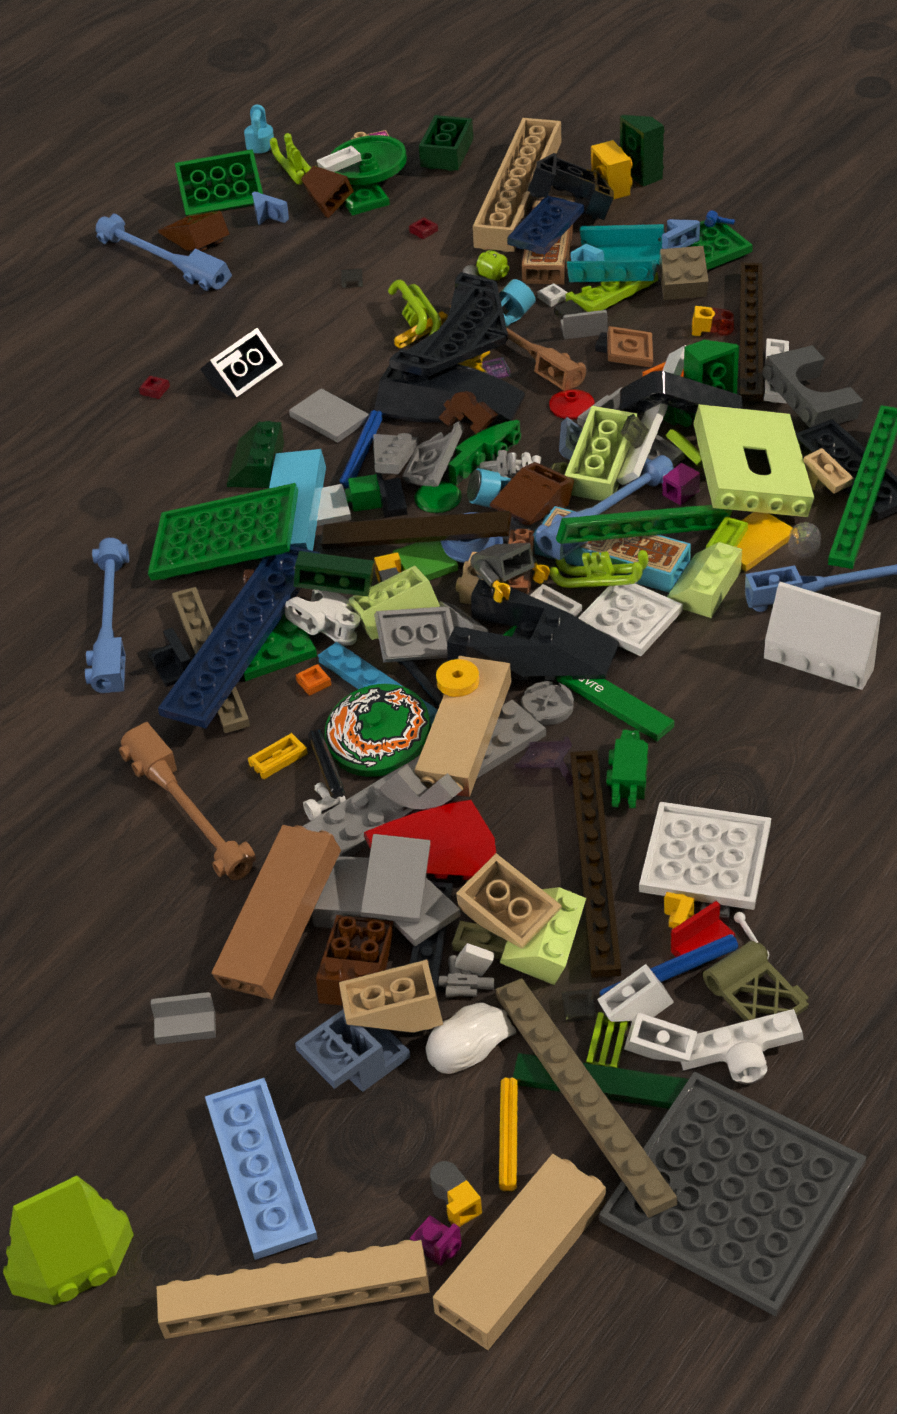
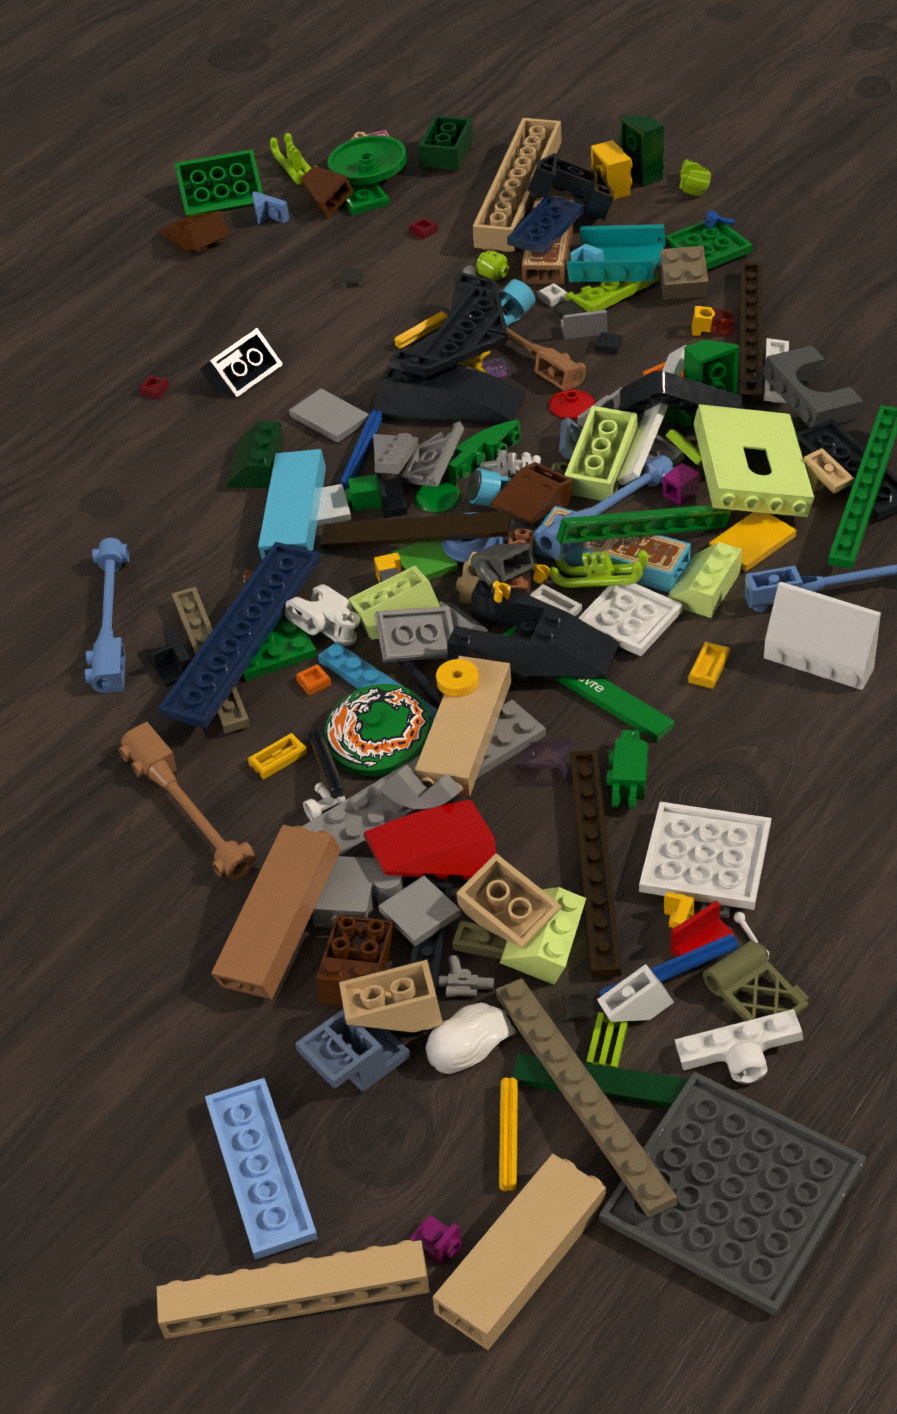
(64, 1243): lime wedge -> none
(183, 1018): light grey panel -> none
(196, 266): medium blue bar -> none
(224, 532): green plate -> none
(259, 132): medium azure piece -> none
(333, 573): dark green brick -> none
(340, 159): white tile -> none
(395, 878): light grey tile -> none
(416, 307): lime piece -> none
(461, 1198): leg -> none
(465, 405): reddish brown hips -> none
(474, 959): white tile -> none
(548, 702): light grey tile -> none
(630, 346): medium nougat tile -> none
(634, 431): clear smoke tile -> none
(659, 1039): white slope -> none
(680, 233): medium blue slope -> none
(694, 178): none -> lime piece
(709, 665): none -> yellow tile
(729, 532): lime tile -> none
(804, 540): clear head -> none

